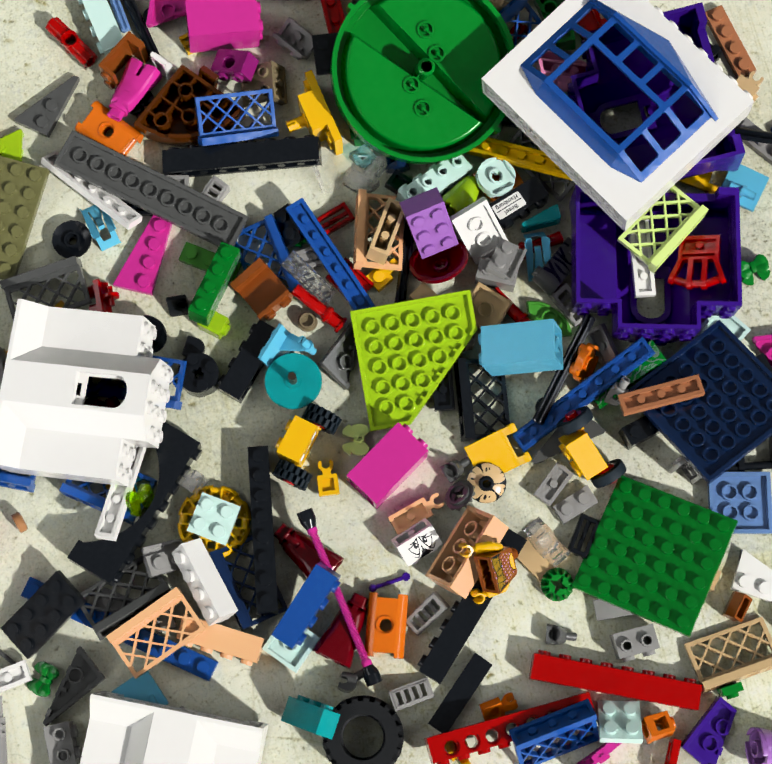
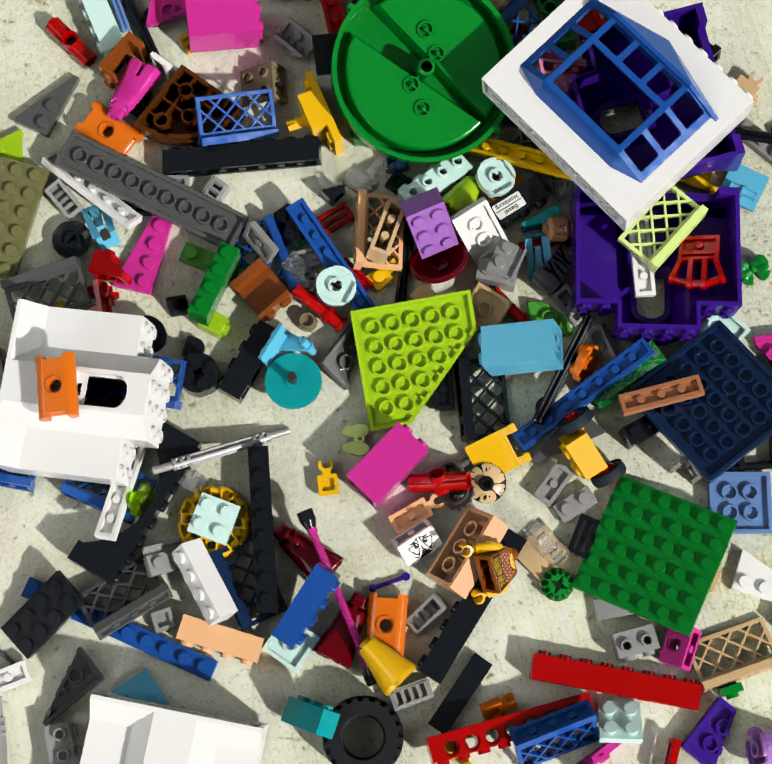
(19, 521): medium nougat tile -> none
(48, 374): none -> orange piece
(48, 673): green piece -> none
(52, 188): none -> light grey slope
(106, 266): none -> red arch
(142, 620): light nougat fence -> none
(209, 76): reddish brown tile -> none
(220, 450): none -> light grey axle
(234, 65): magenta brick -> none
(260, 242): none -> light grey plate
(298, 441): brick -> none
(333, 194): none -> black slope
(335, 274): none -> light aqua plate
(351, 683): dark grey piece -> none
(362, 156): clear light blue tile -> none
(385, 664): none -> yellow cone
(439, 481): none -> red piece
(557, 228): none -> medium nougat head
(558, 635): dark grey piece -> none
(617, 388): light grey piece -> none
(661, 720): orange brick -> none
(684, 655): none -> dark pink brick
(729, 42): nougat plate -> none
(737, 606): dark orange piece -> none

